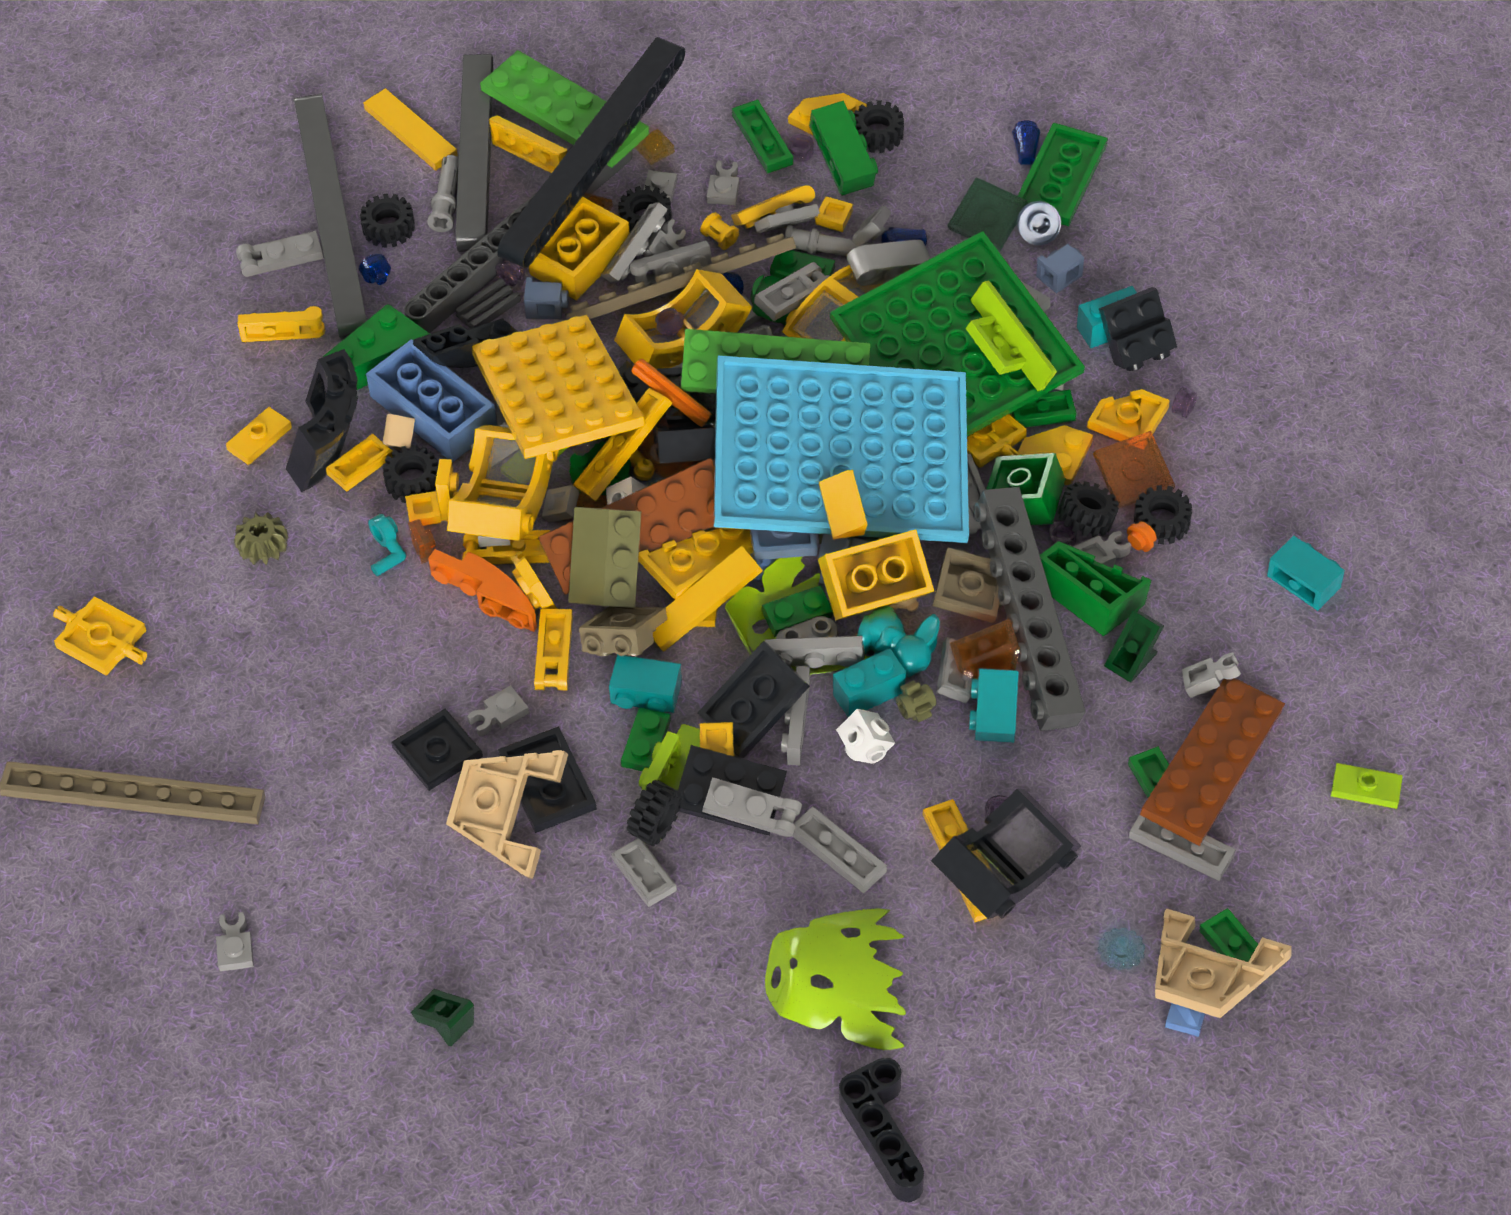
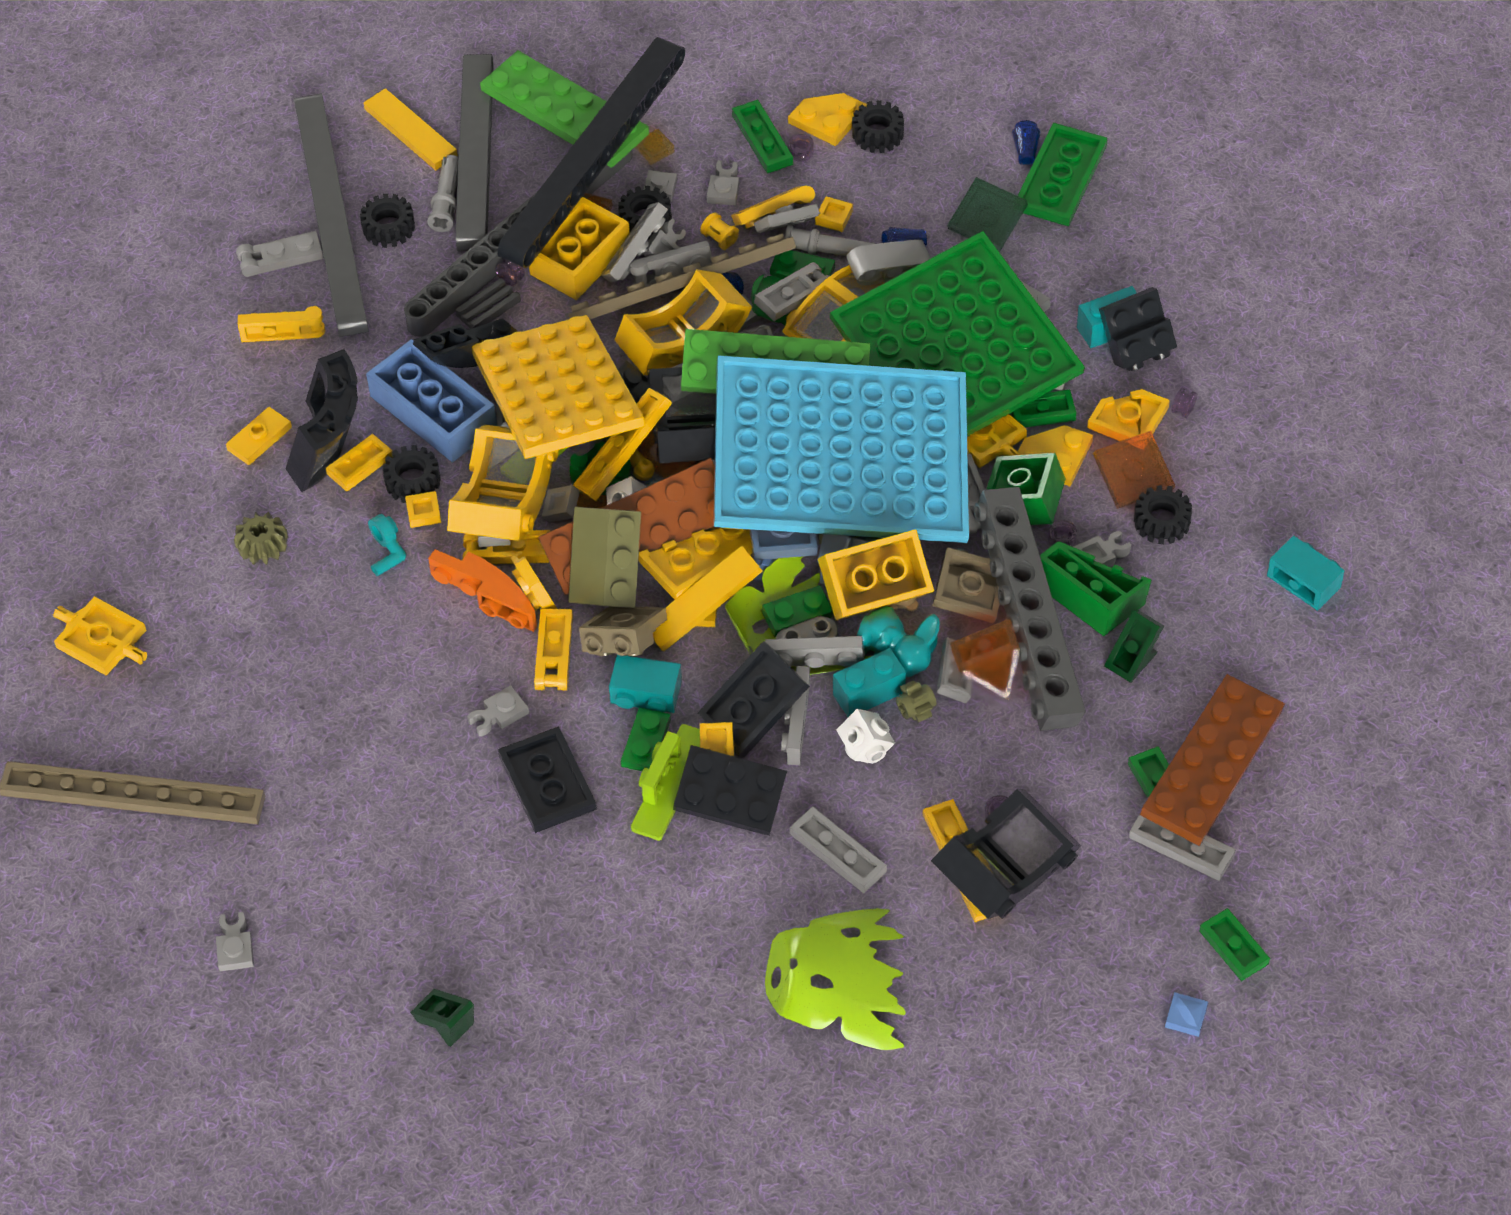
(375, 269): clear blue tile -> none
(378, 340): green wedge -> none
(398, 431): tan slope -> none
(421, 540): clear orange plate -> none
(436, 749): black tile -> none
(446, 486): yellow plate -> none
(490, 799): tan wing -> none
(526, 144): yellow tile -> none
(544, 299): sand blue brick -> none
(644, 872): light grey plate -> none
(654, 812): black tyre -> none
(667, 388): orange axle -> none
(669, 322): plate -> none
(751, 807): light grey plate -> none
(843, 147): green brick -> none
(843, 505): yellow slope -> none
(872, 226): light grey plate -> none
(886, 1134): black beam -> none
(996, 705): teal brick -> none
(1006, 339): lime bracket -> none
(1038, 223): plate -> none
(1060, 268): sand blue brick -> none
(1088, 509): black tyre -> none
(1121, 948): clear light blue piece -> none
(1141, 536): orange plate -> none
(1207, 674): light grey plate -> none
(1207, 978): tan wing -> none
(1366, 785): lime plate -> none

